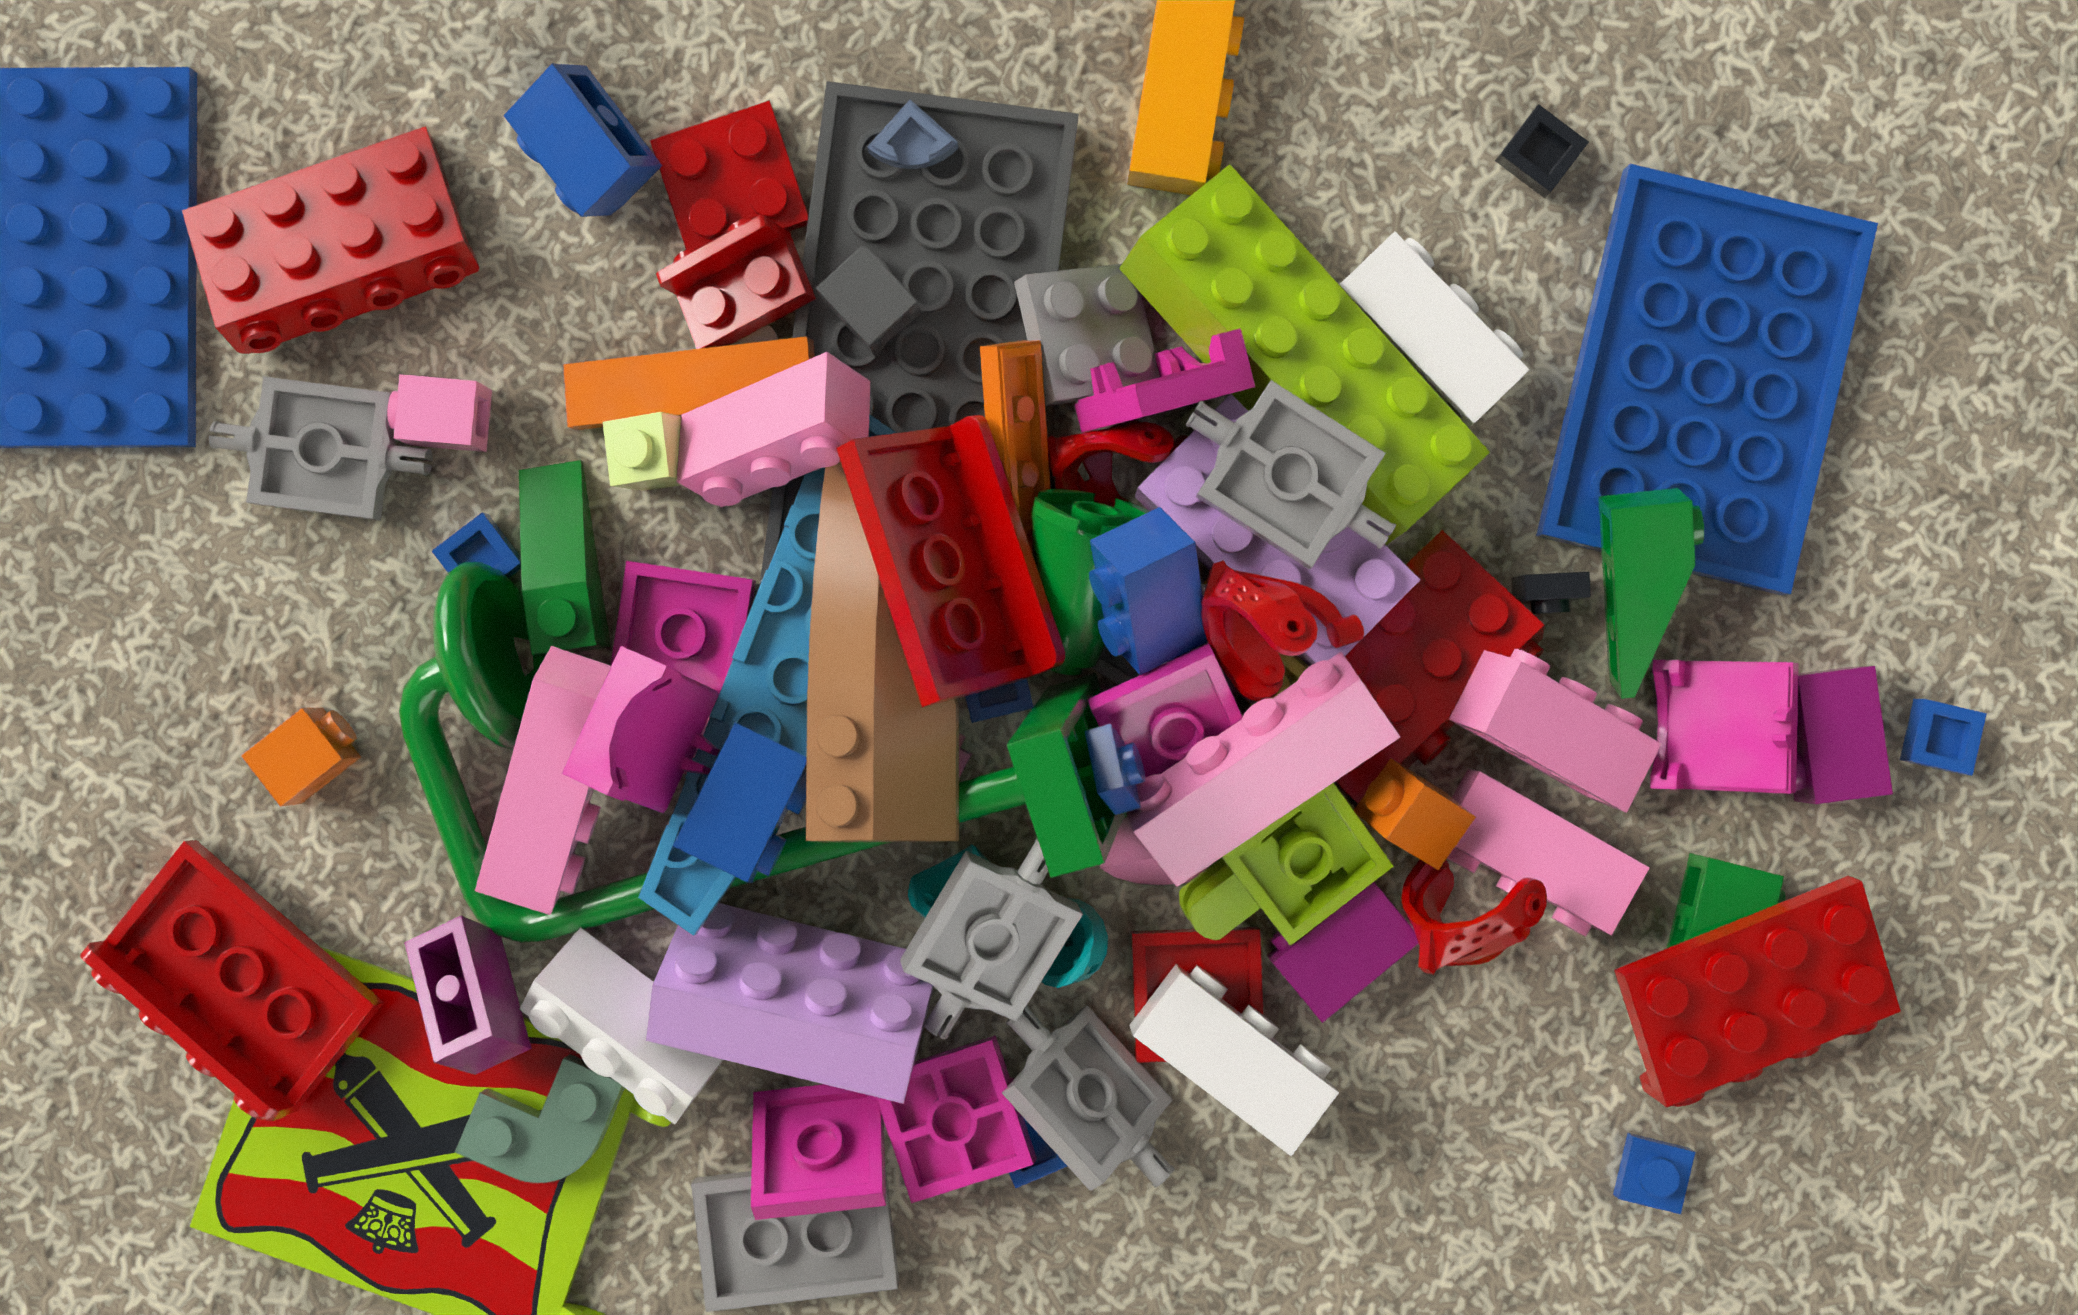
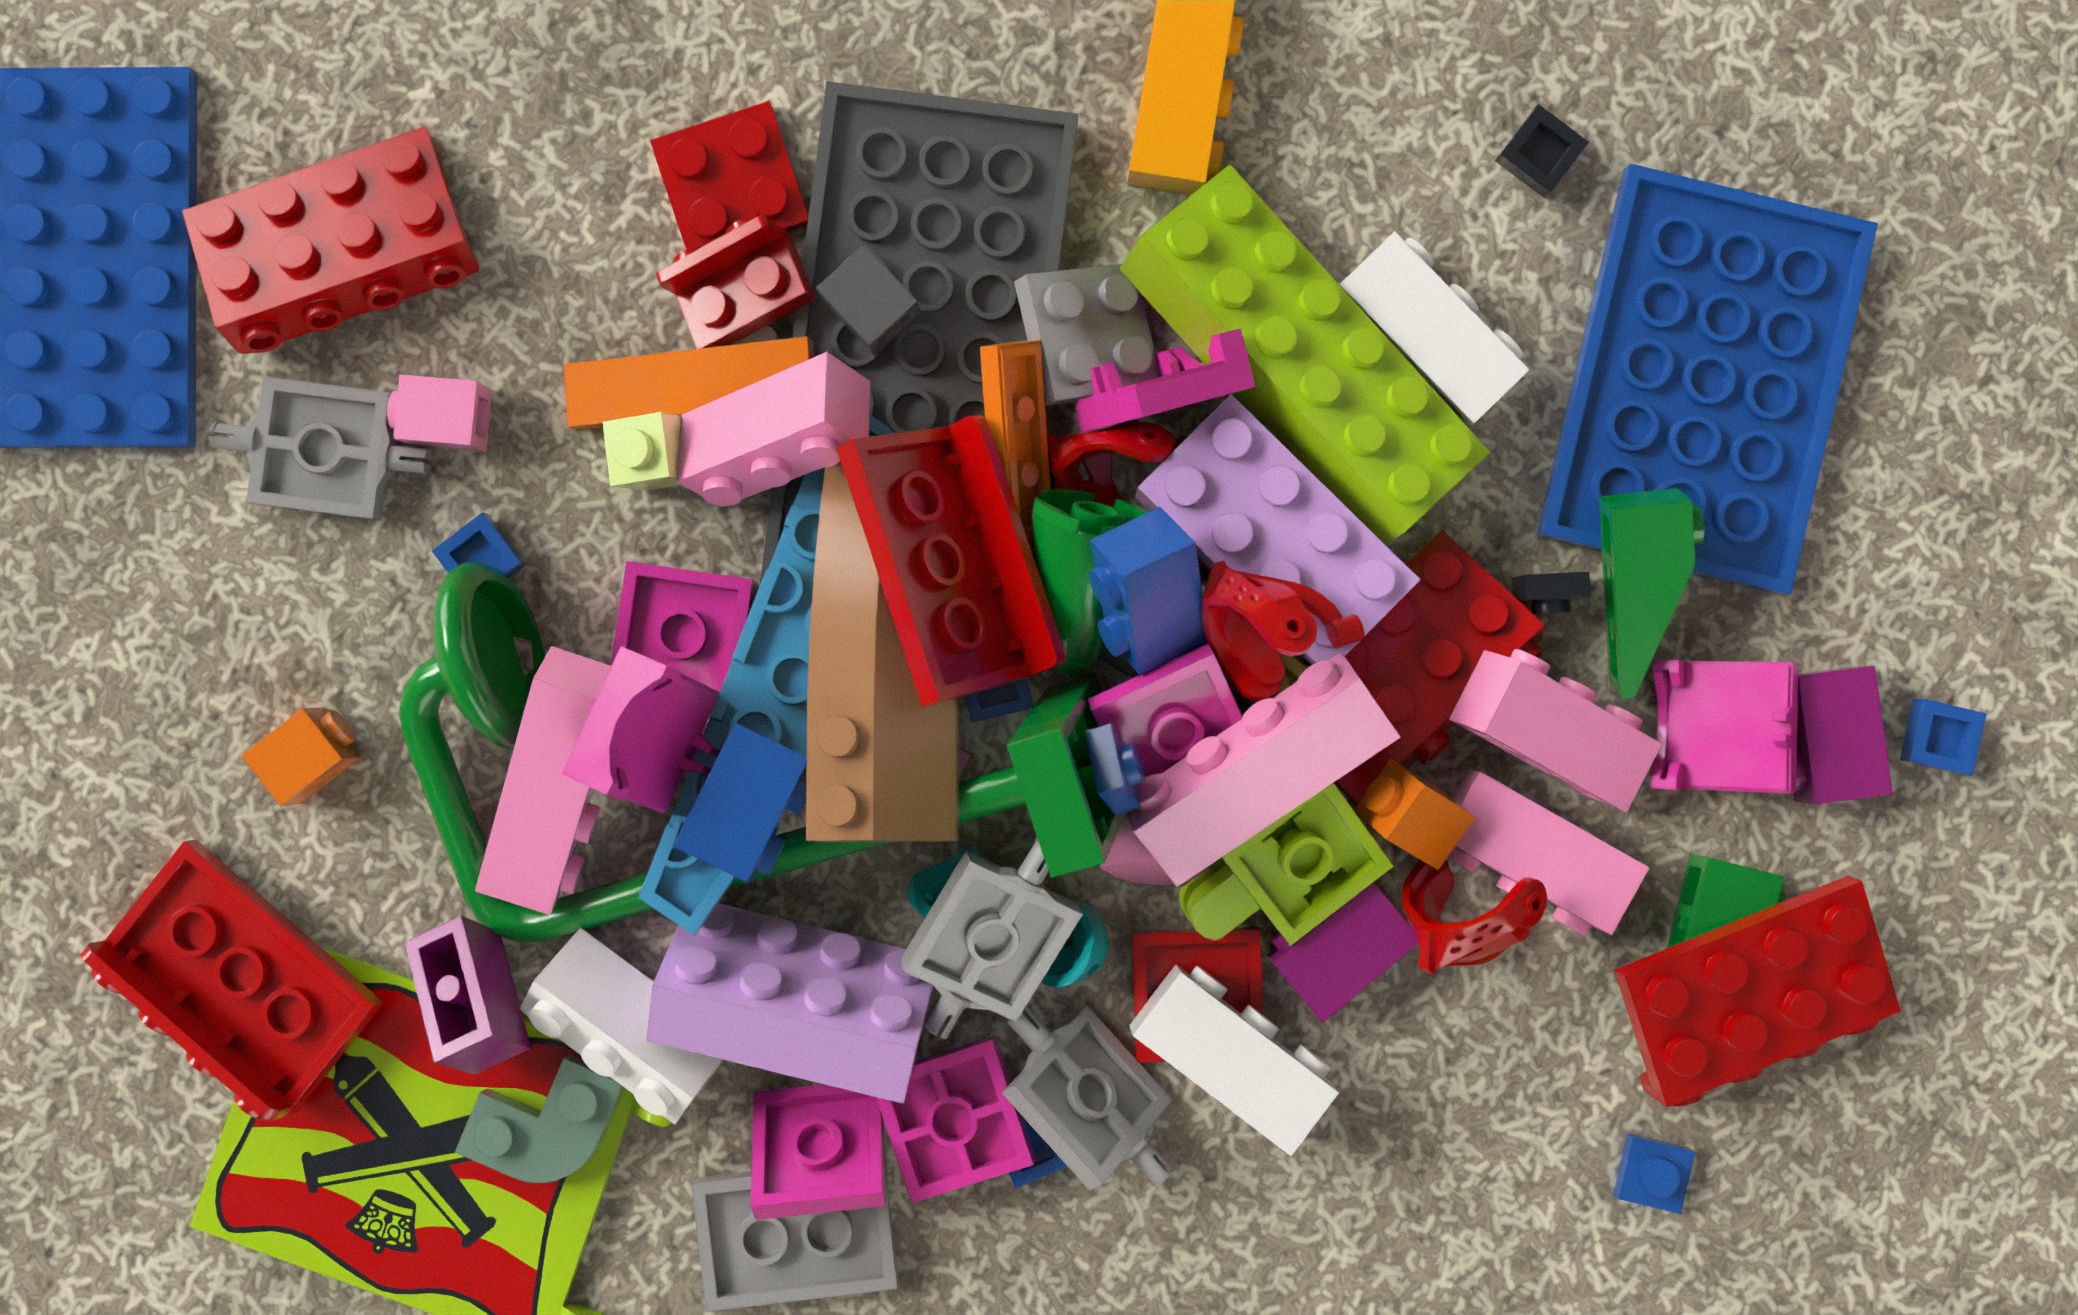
(560, 561): green slope -> none
(581, 140): blue brick -> none
(912, 140): sand blue tile -> none
(1290, 474): light grey plate -> none

